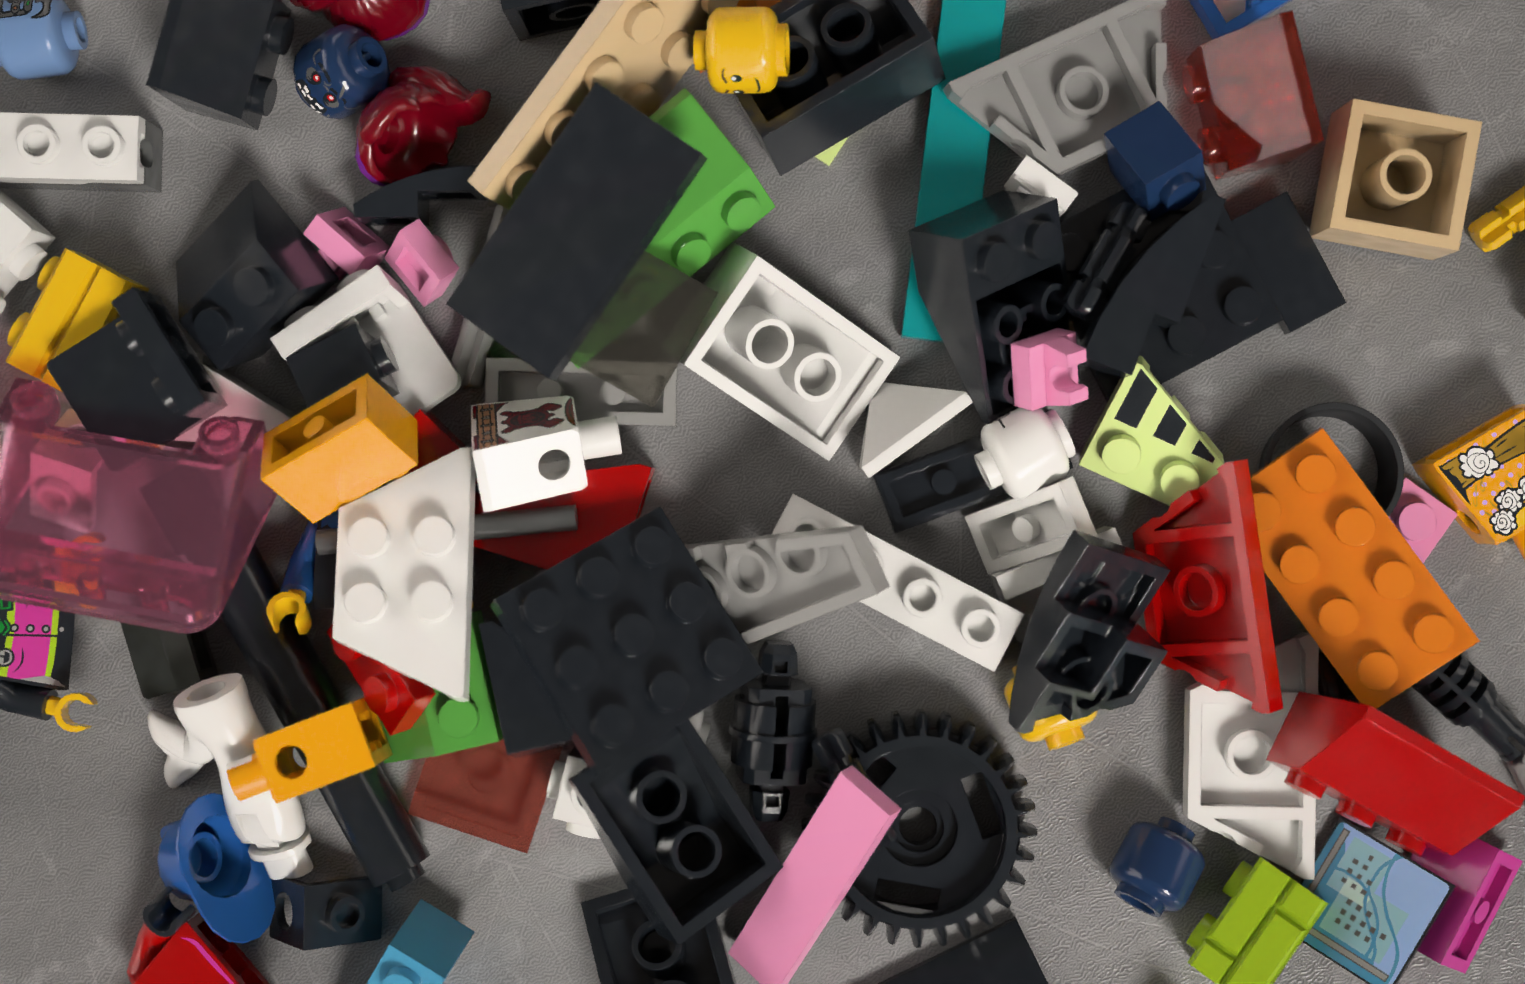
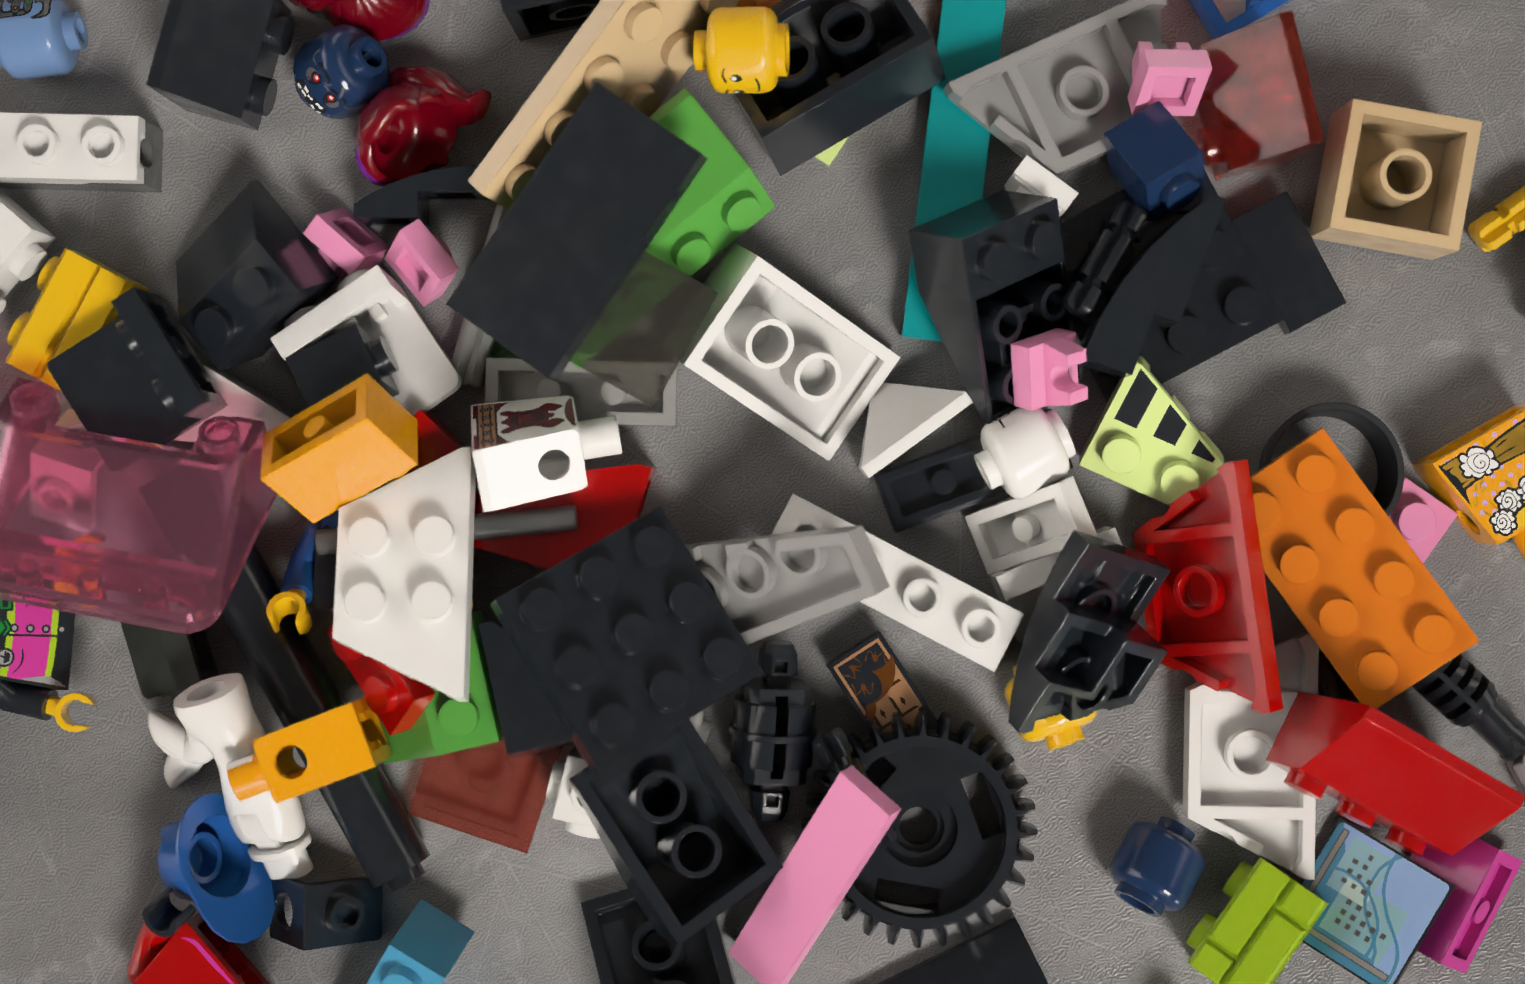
(878, 684): none -> tile
(1168, 76): none -> bright pink tile

